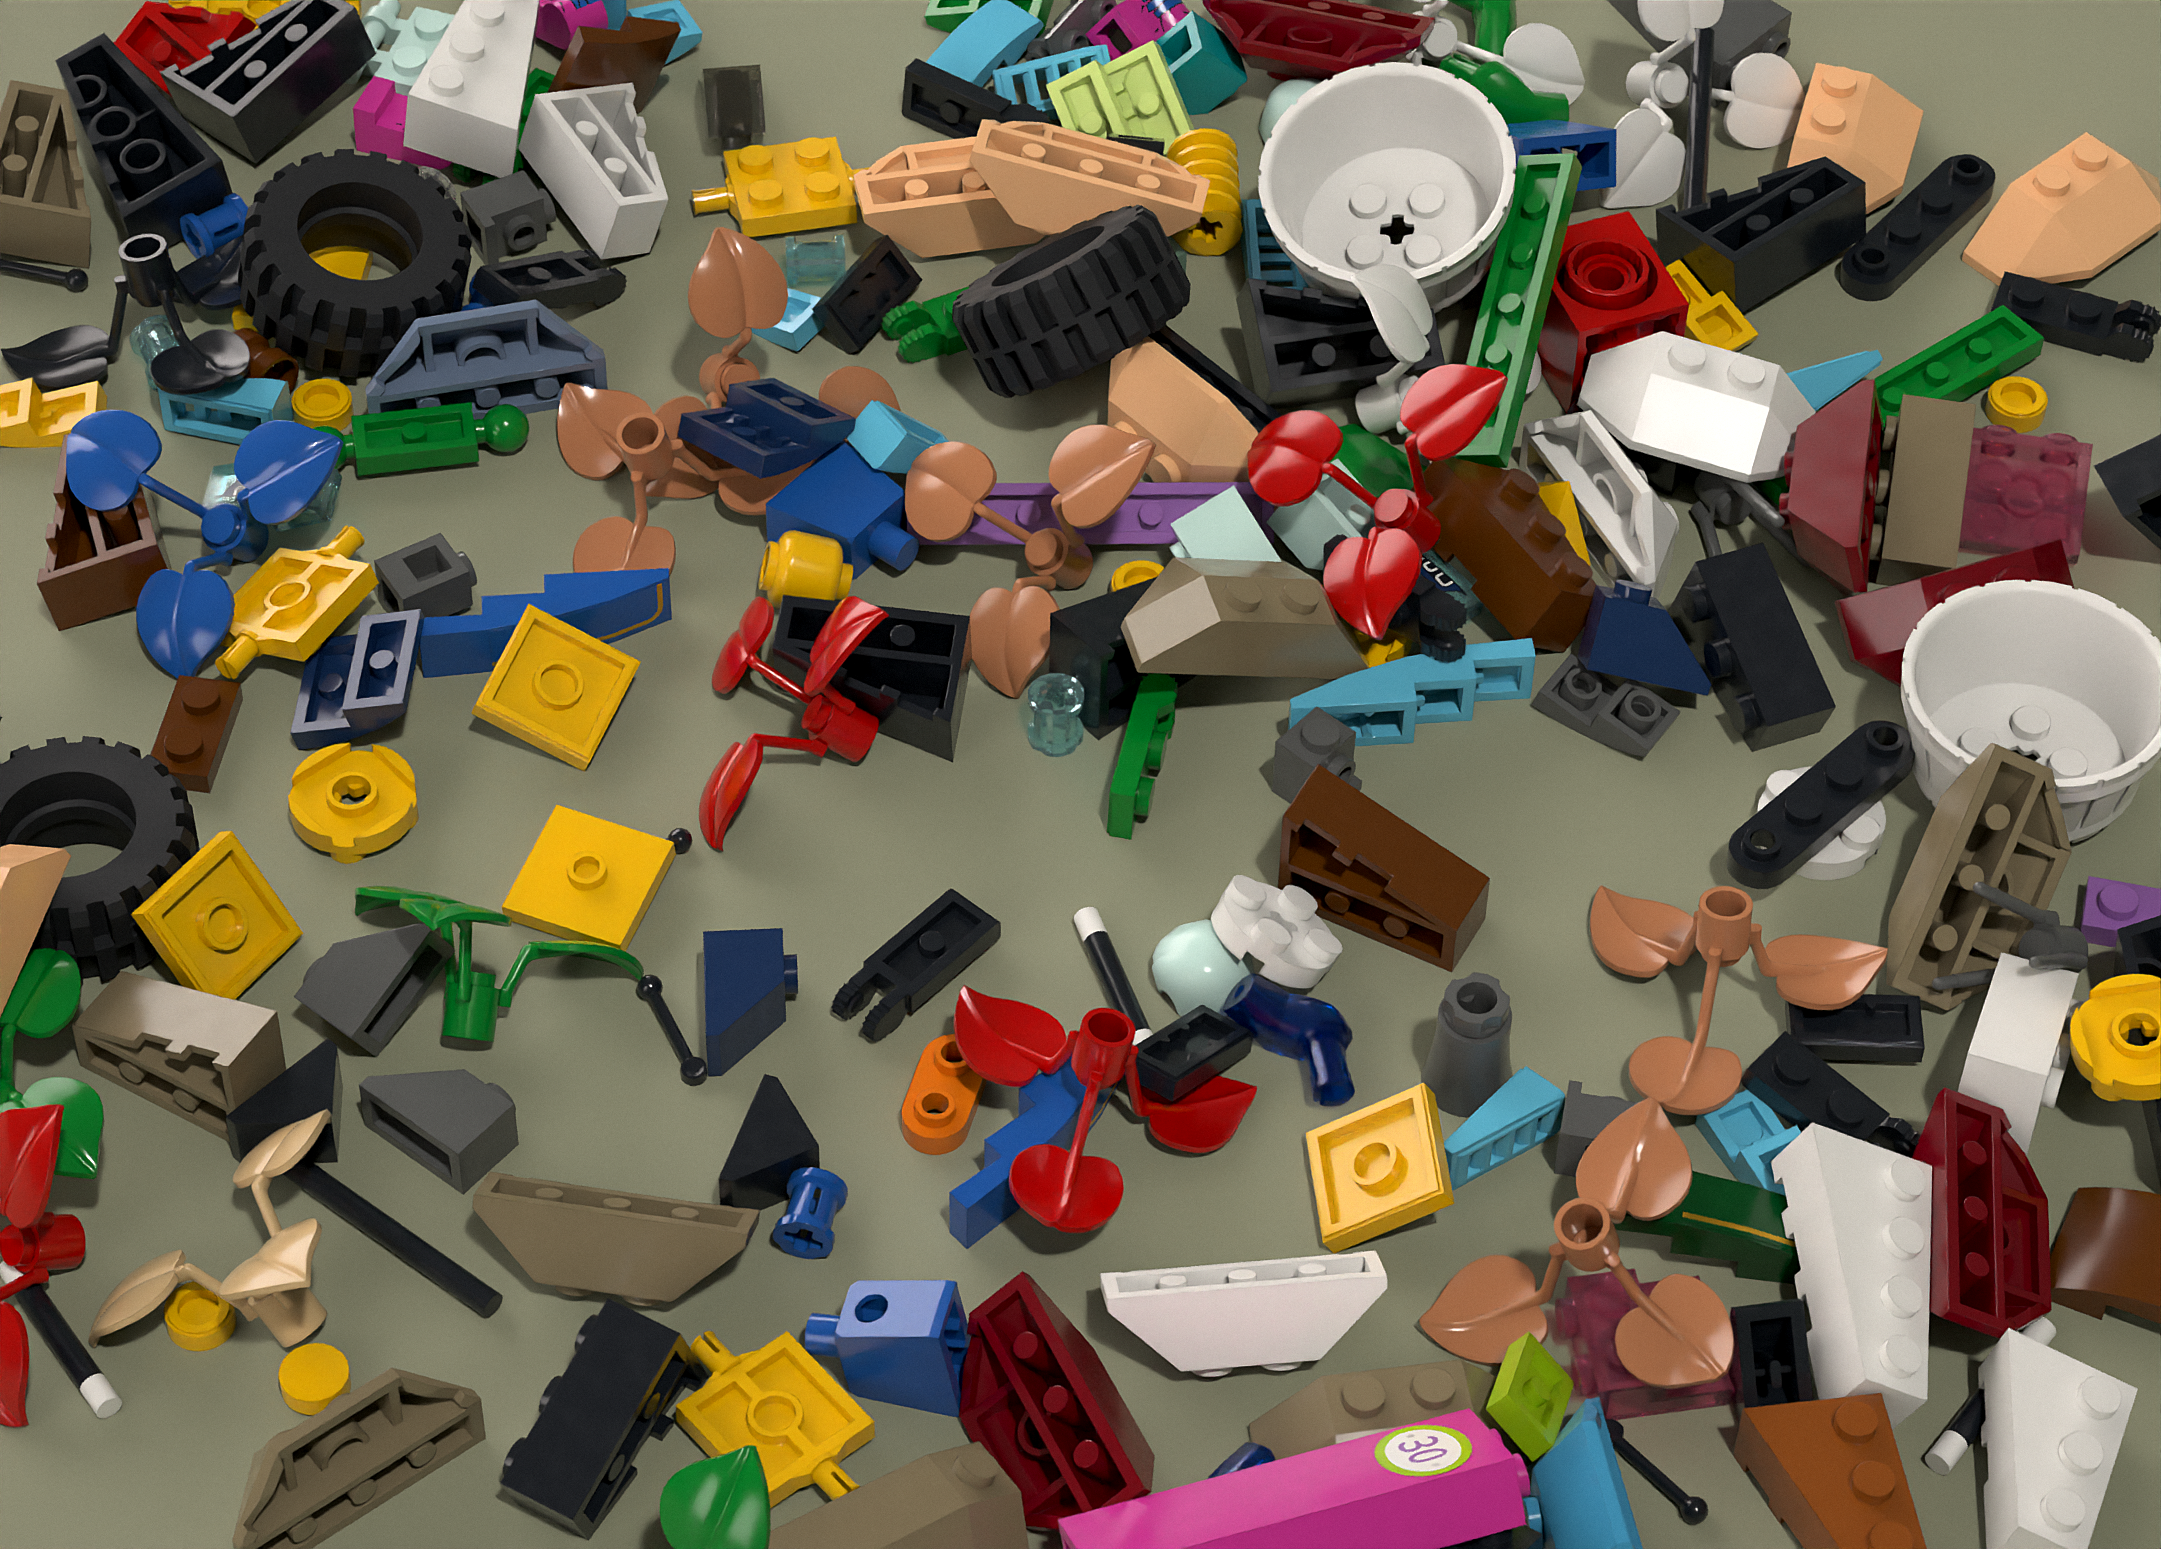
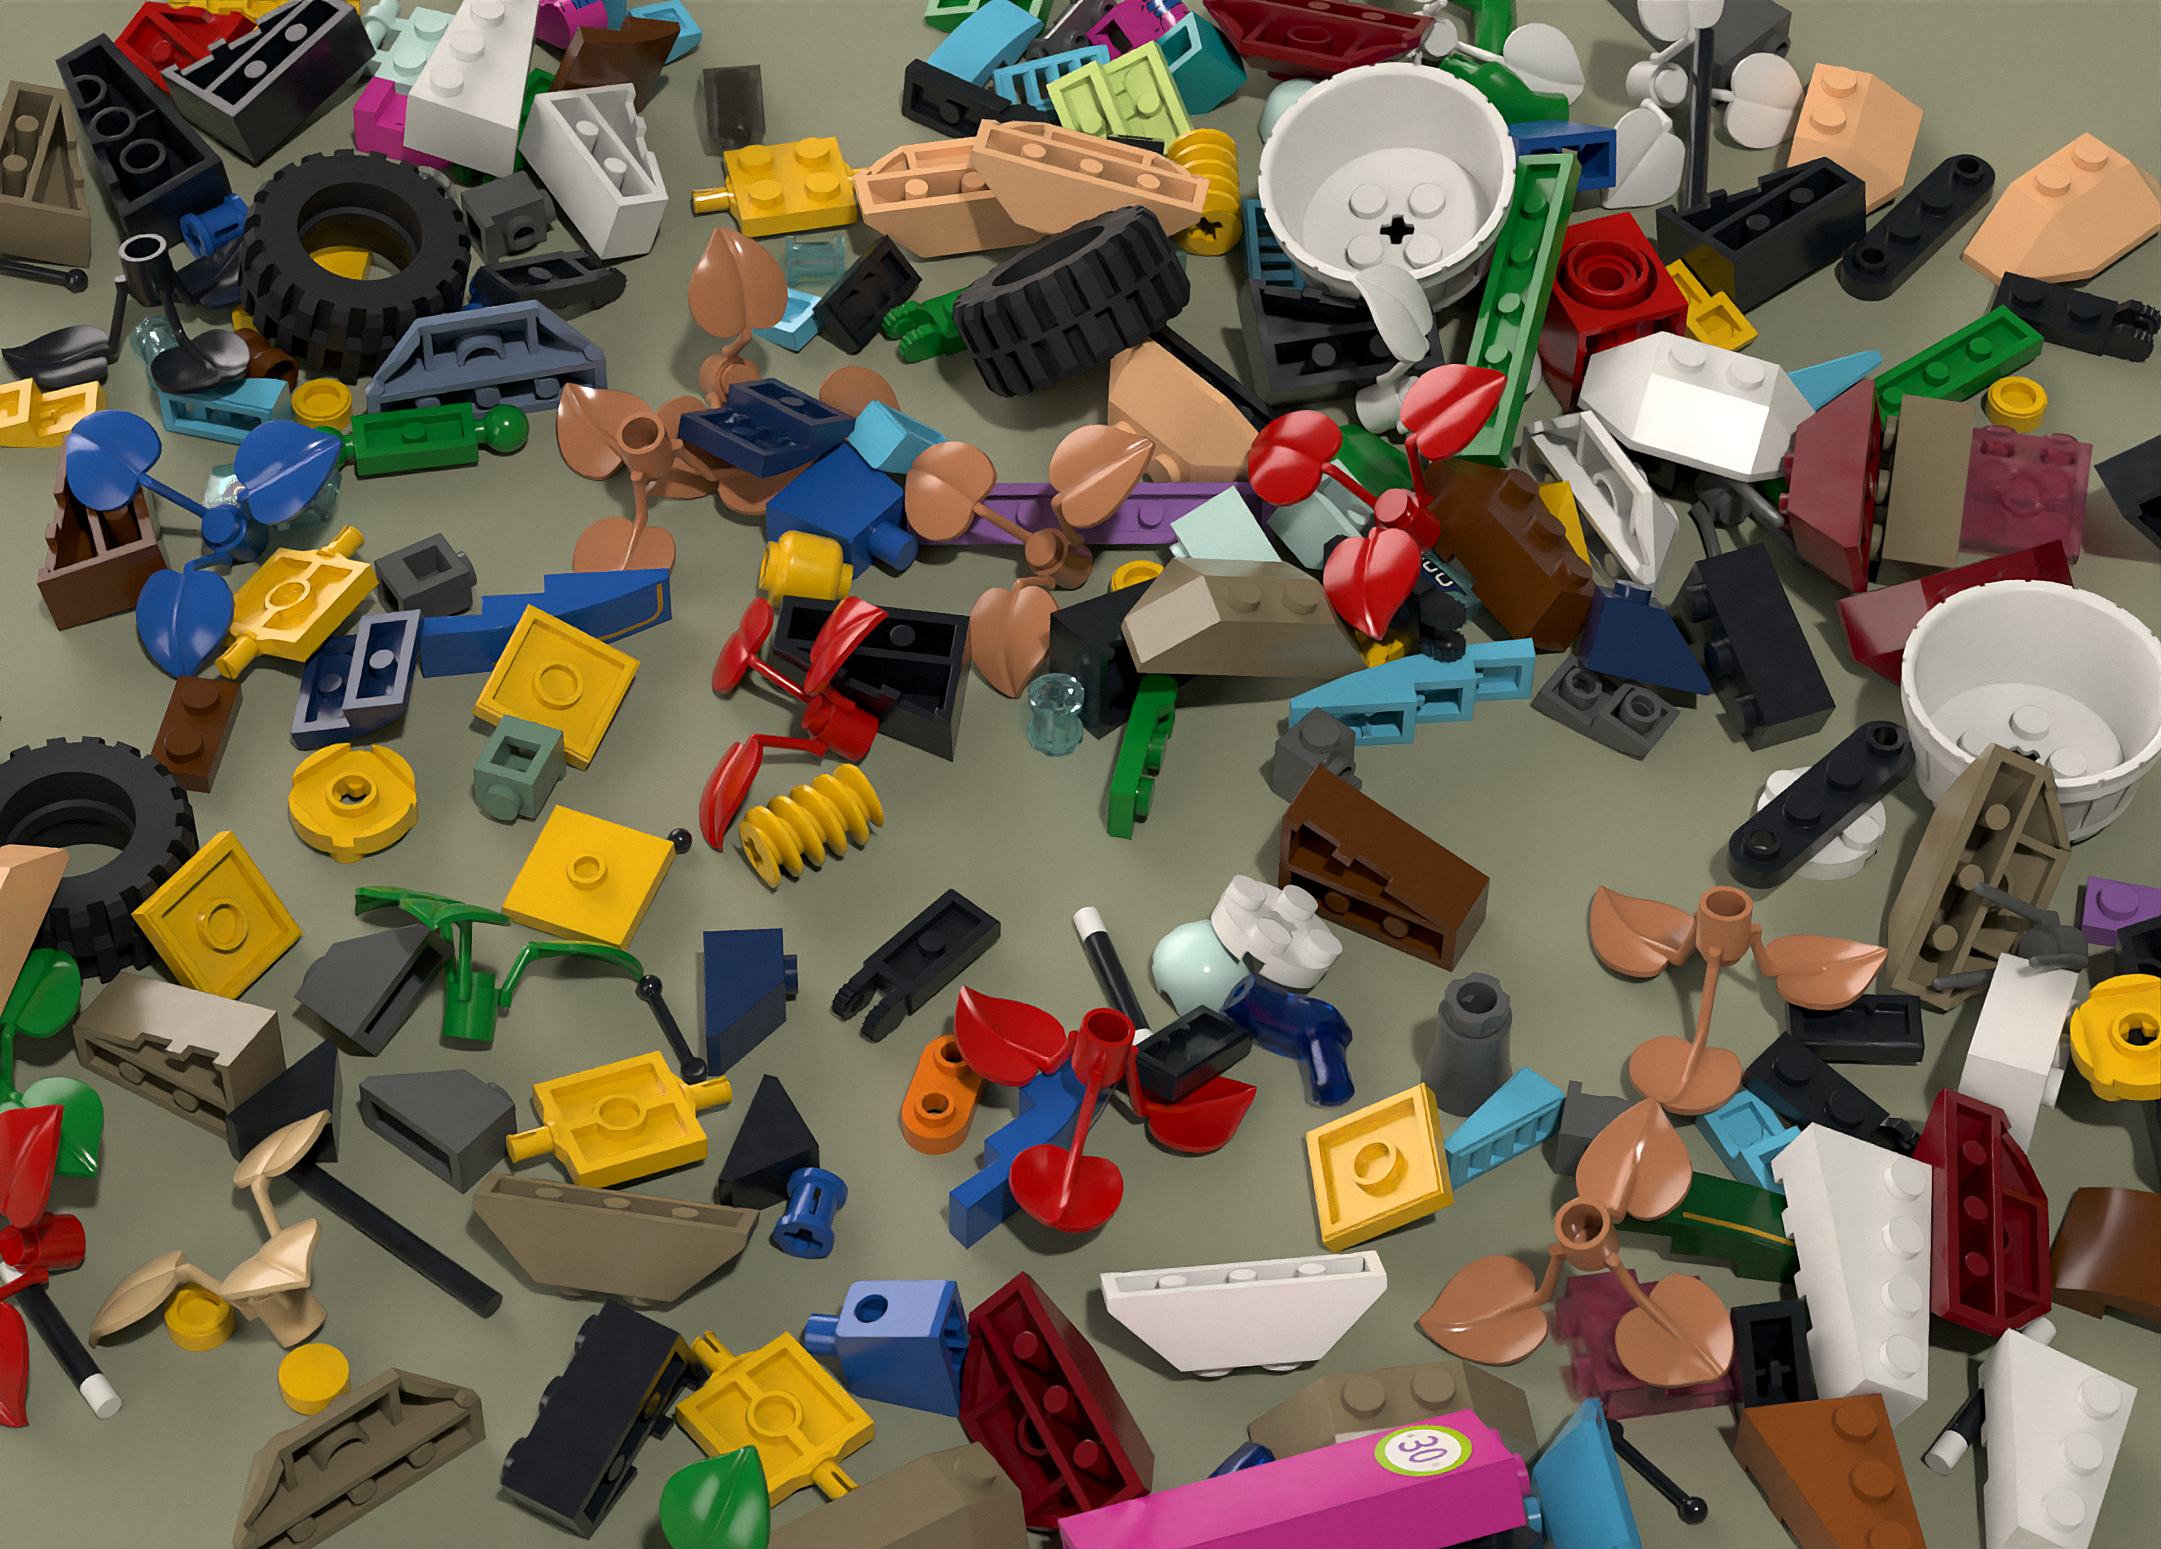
(515, 781): none -> sand green brick
(620, 1121): none -> yellow plate
(808, 821): none -> yellow piece
(1530, 1396): lime plate -> none

